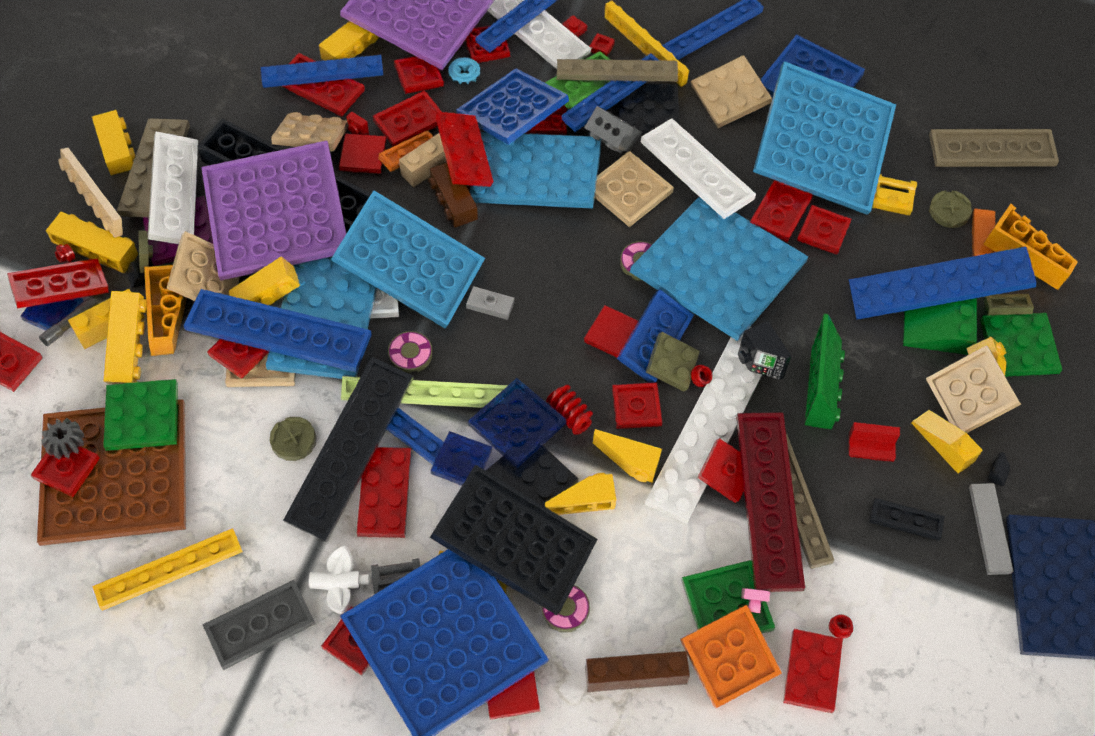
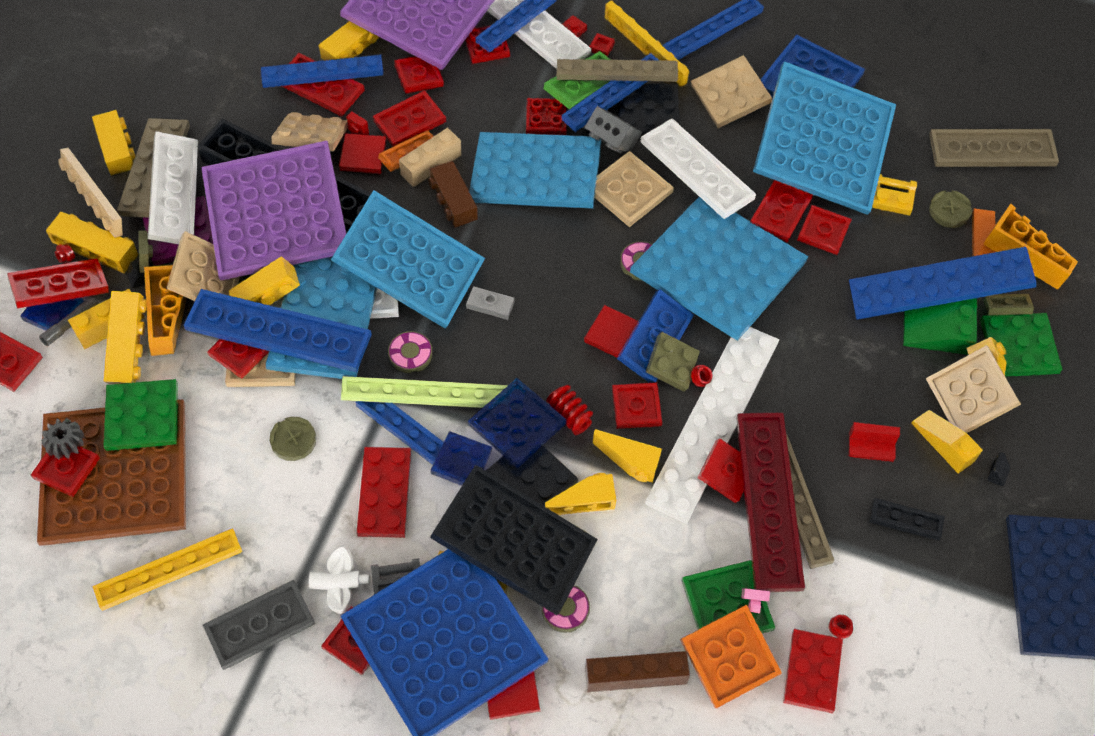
(348, 449): black plate -> none
(464, 64): medium azure gear -> none
(464, 149): red plate -> none
(513, 105): blue plate -> none
(764, 351): black slope -> none
(824, 377): green slope -> none
(990, 529): light grey tile -> none

